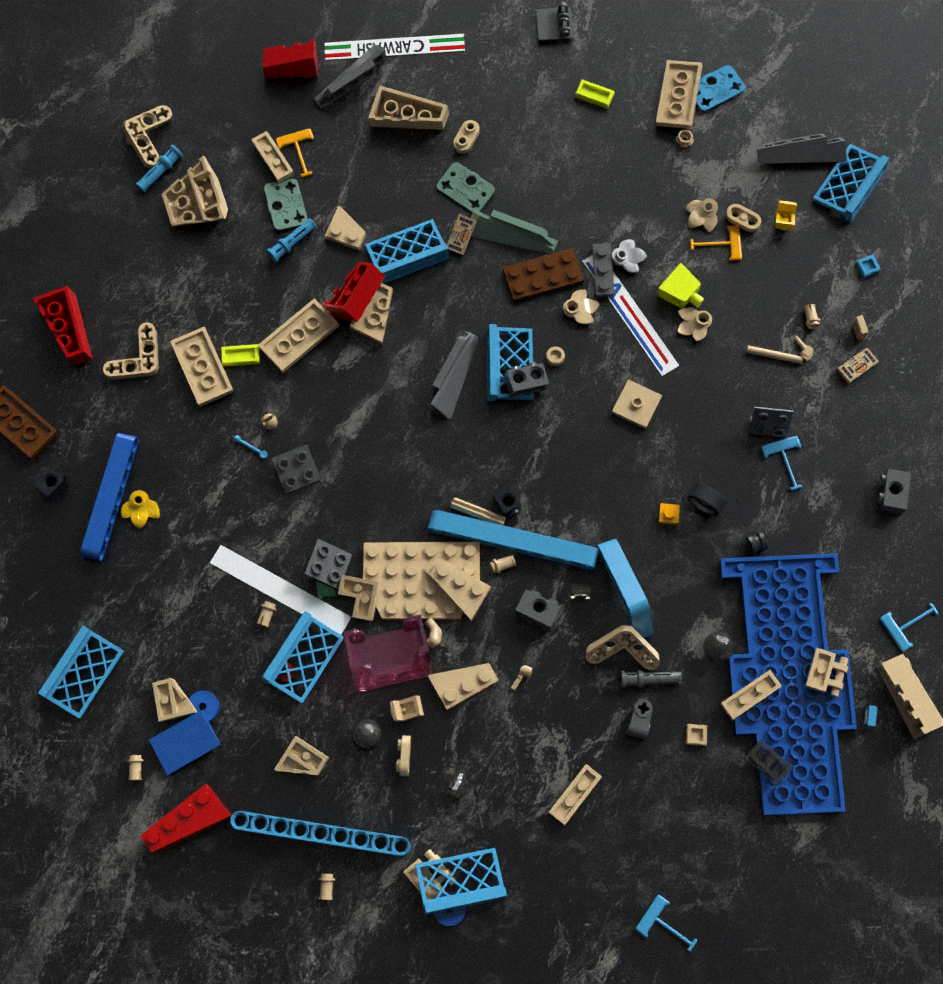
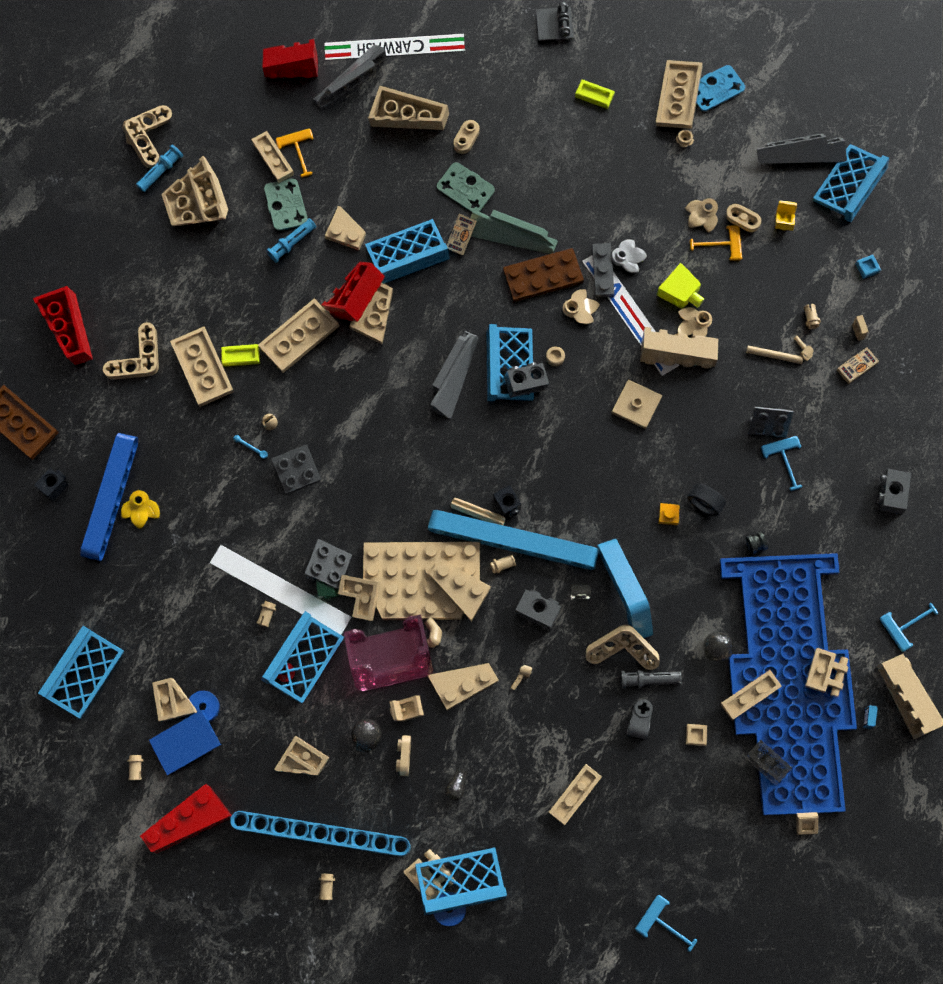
(678, 349): none -> tan wedge
(807, 823): none -> tan tile

